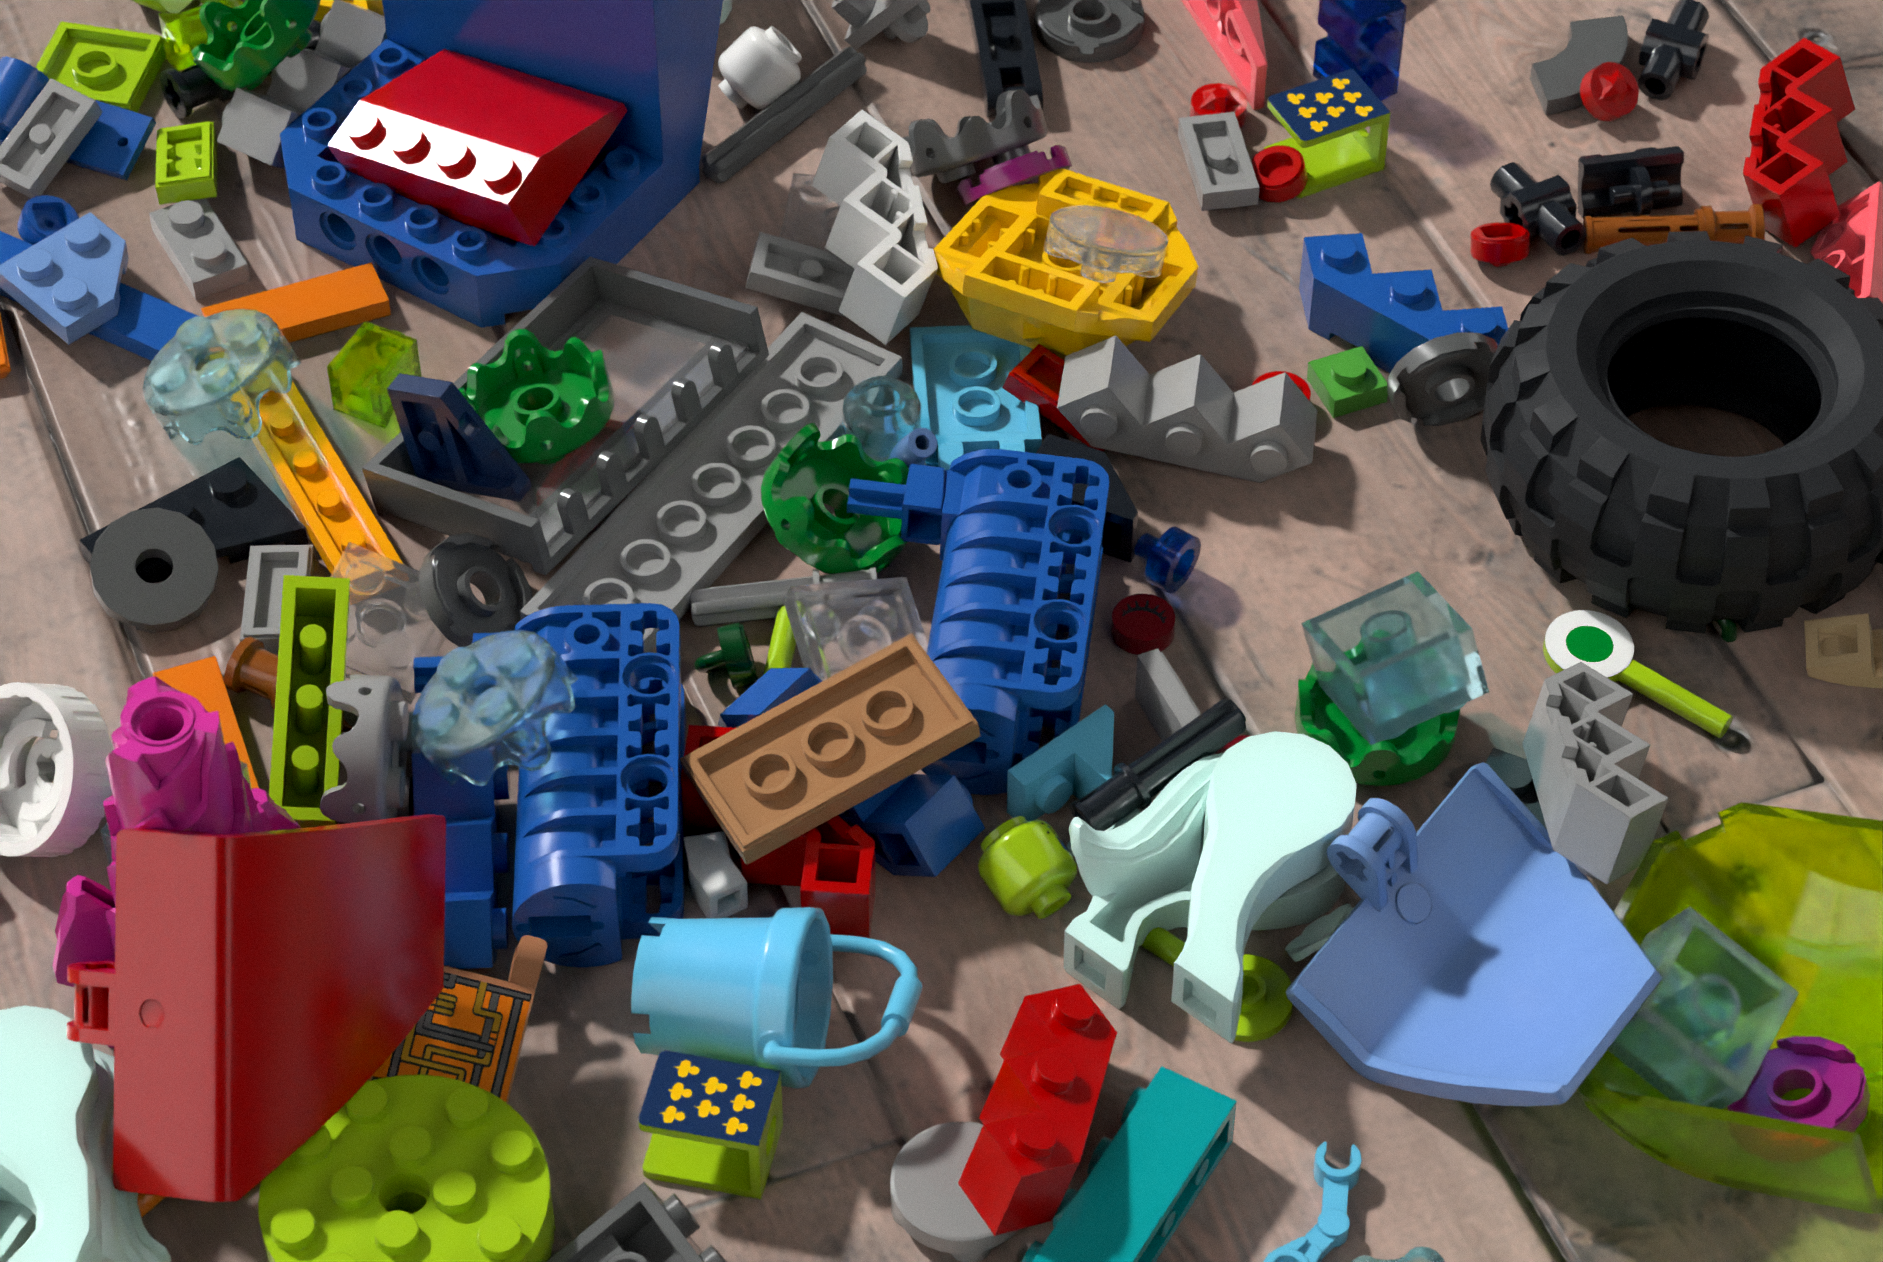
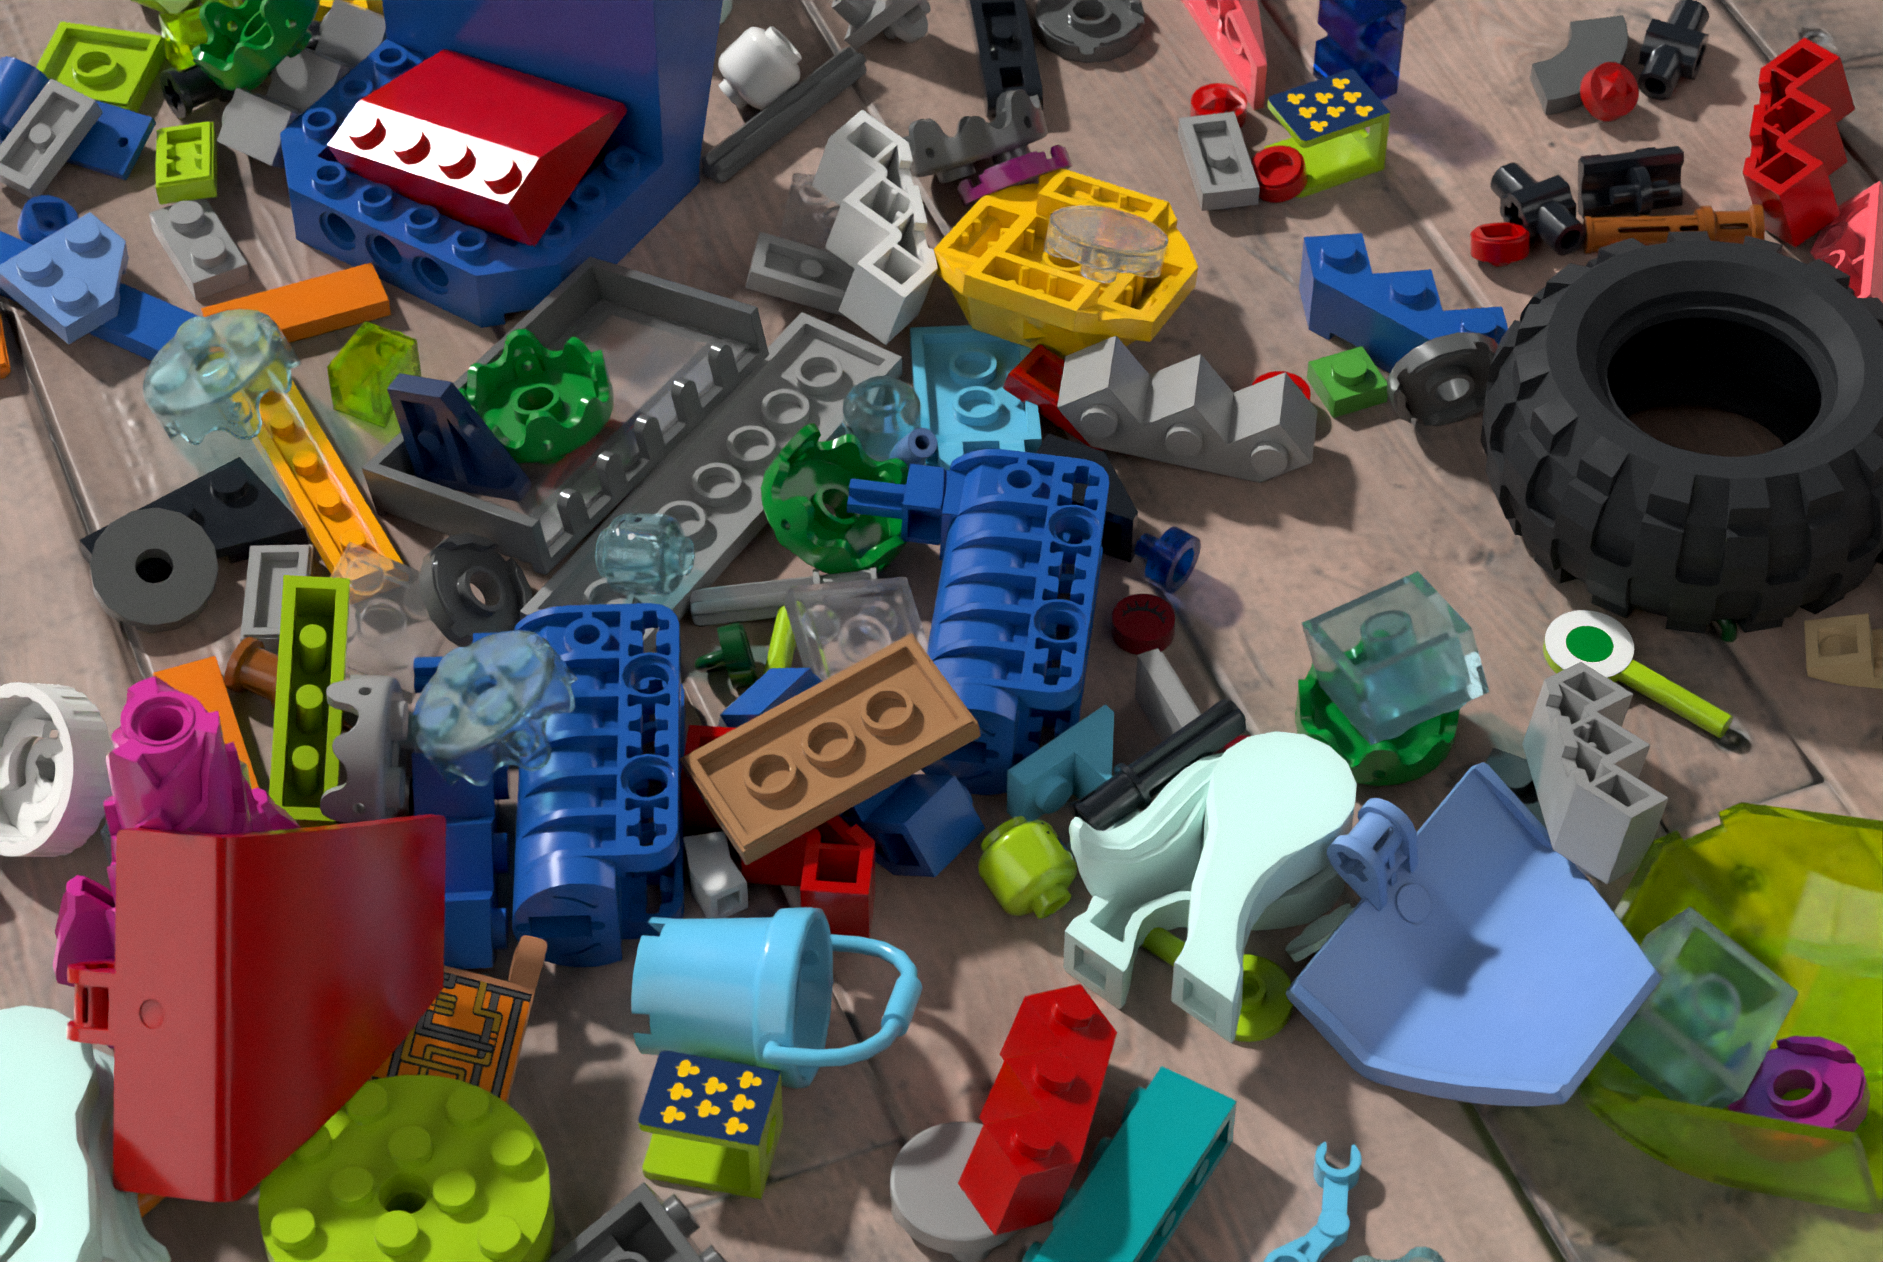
(644, 554): none -> clear light blue head

